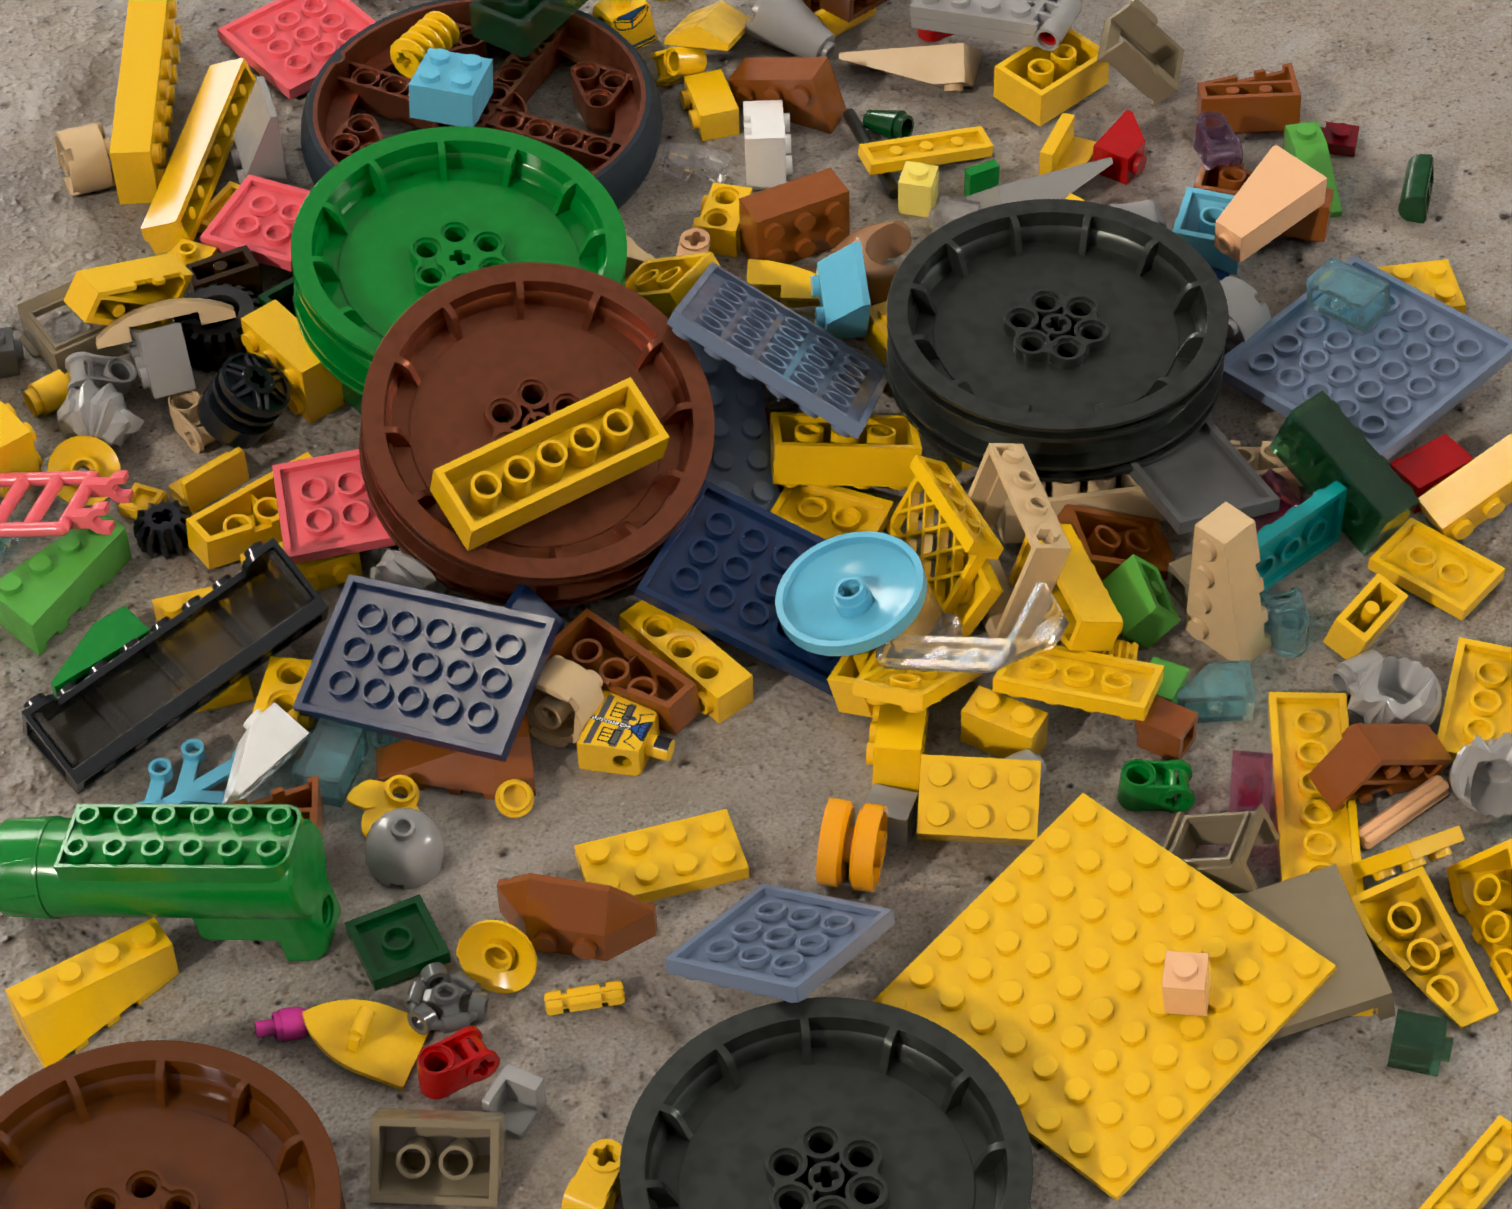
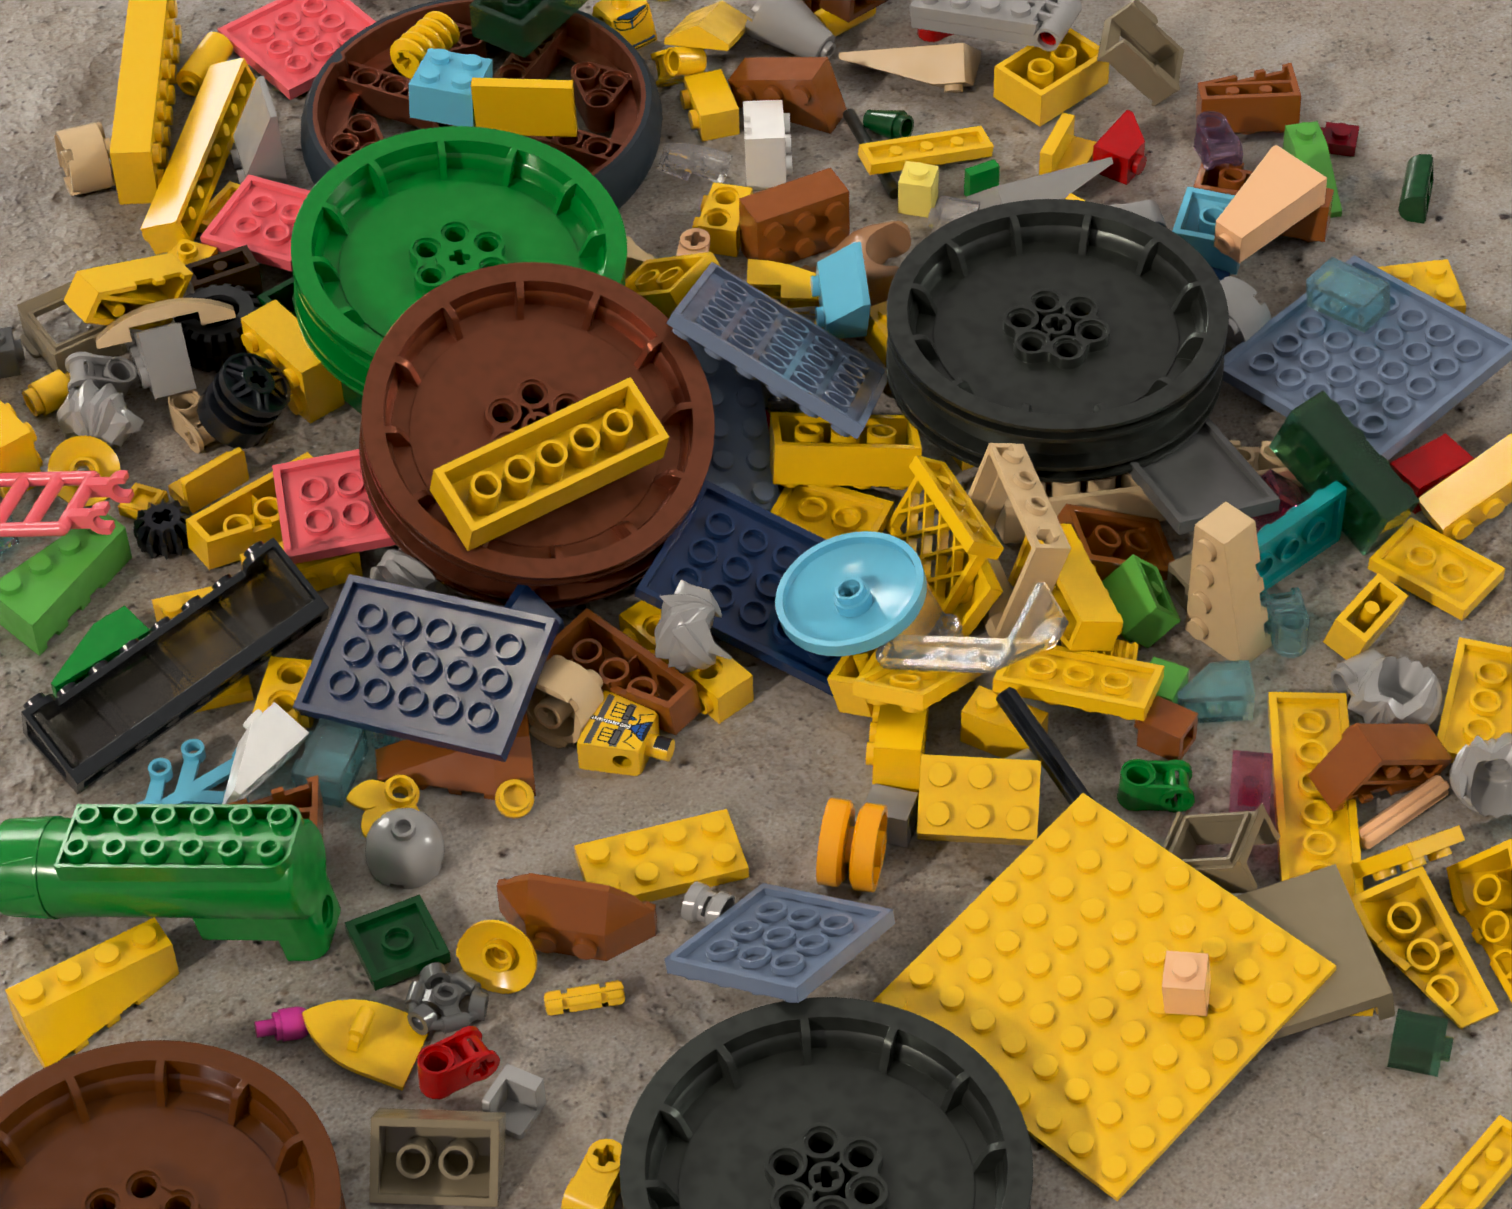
(211, 50): none -> yellow brick
(525, 106): none -> yellow tile
(685, 627): none -> light grey hair
(705, 905): none -> light grey wheel
(1041, 745): none -> black axle

